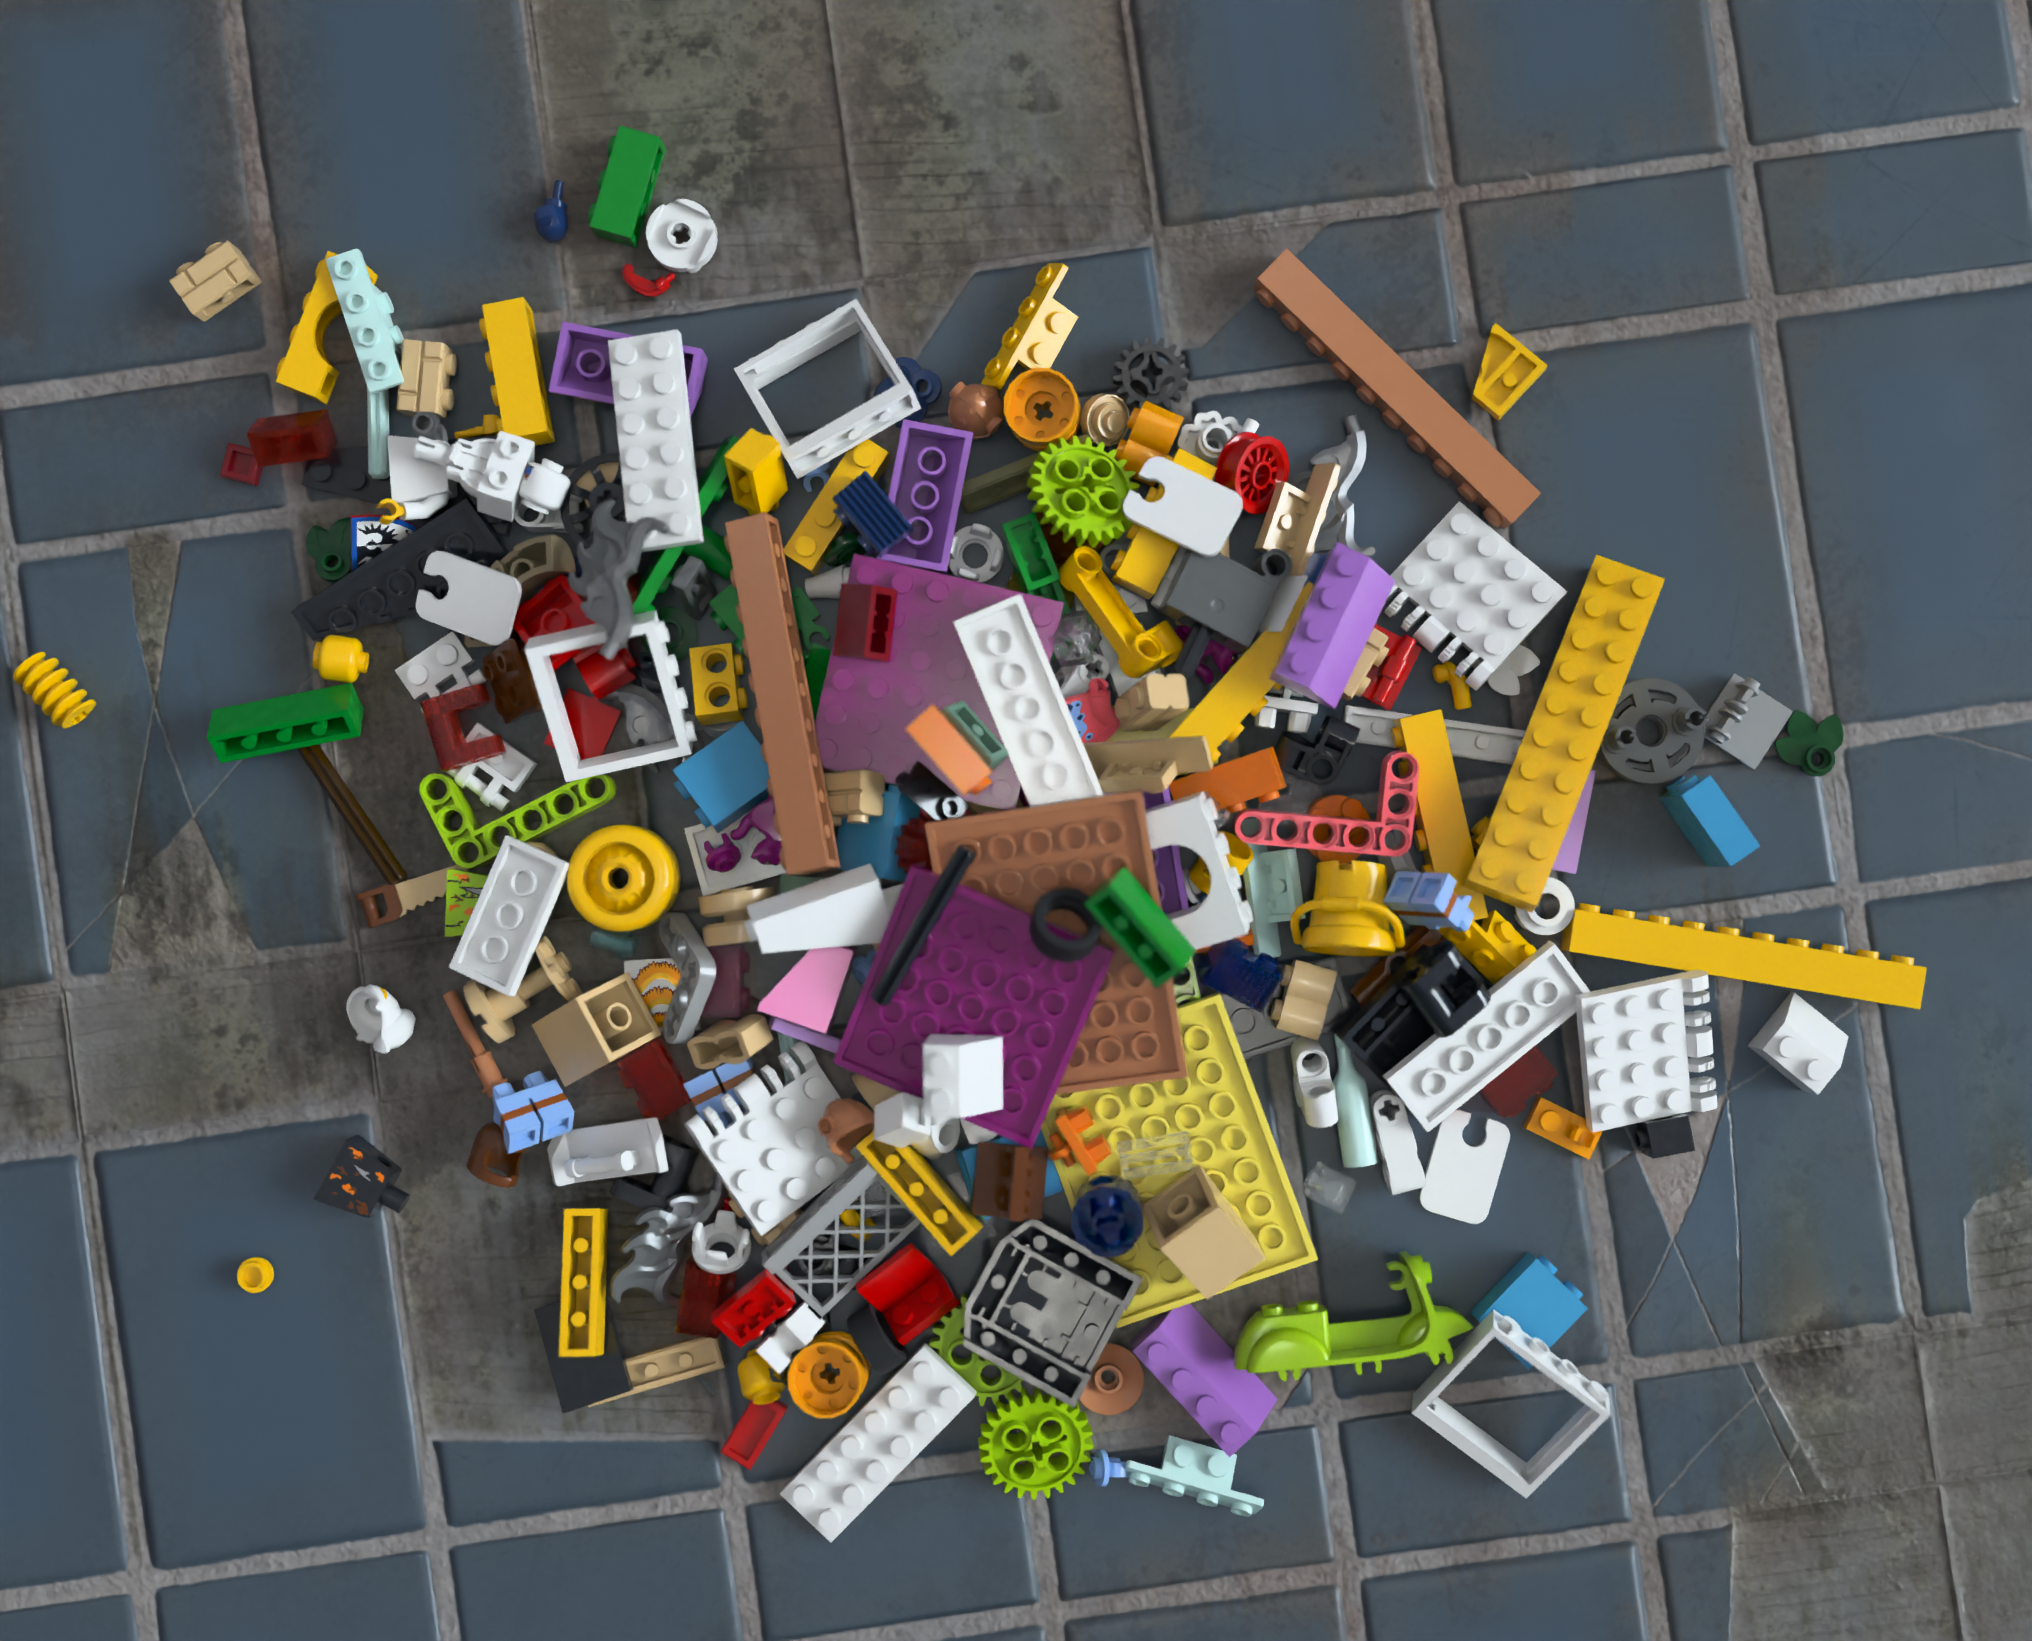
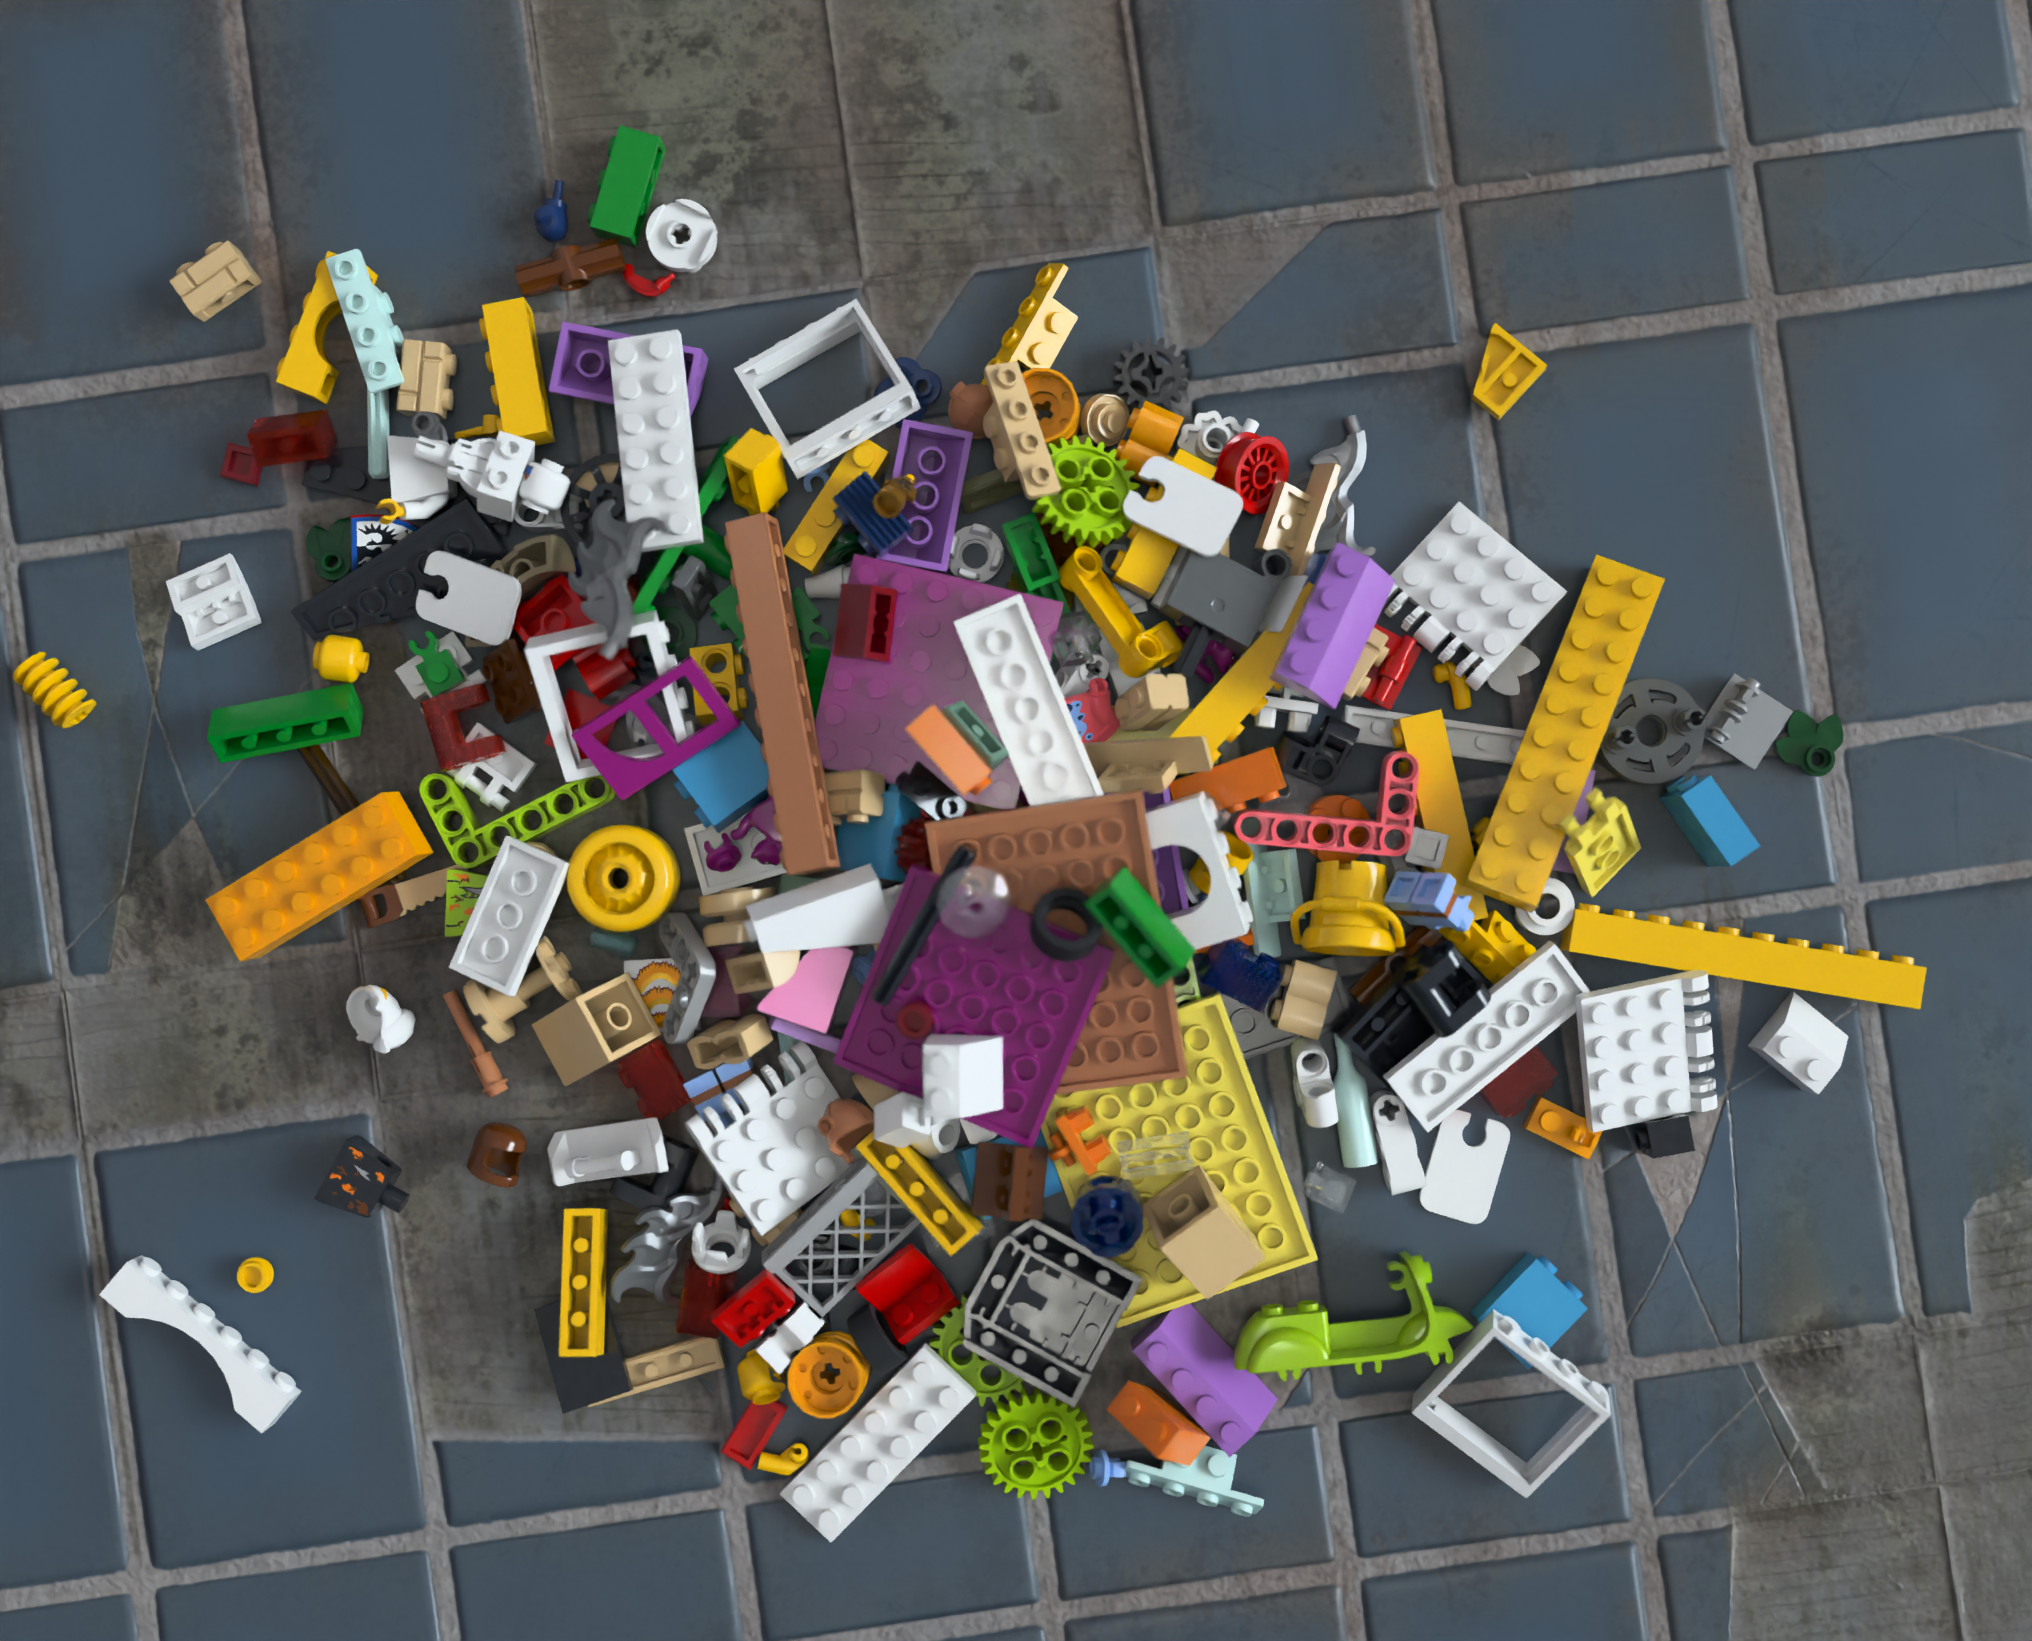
(213, 602): none -> white slope
(256, 1387): none -> white arch
(319, 875): none -> light orange brick
(438, 669): none -> green plate
(531, 1113): light blue hips -> none
(570, 268): none -> reddish brown piece
(631, 774): none -> magenta window
(761, 970): none -> tan brick
(786, 1462): none -> yellow arm
(894, 494): none -> pearl gold piece
(915, 1019): none -> dark red tile
(968, 886): none -> clear dish
(1017, 433): none -> tan bracket
(1121, 1392): nougat dish -> none
(1158, 1423): none -> orange brick
(1395, 390): nougat brick -> none
(1427, 848): none -> plate
(1601, 844): none -> light yellow tile

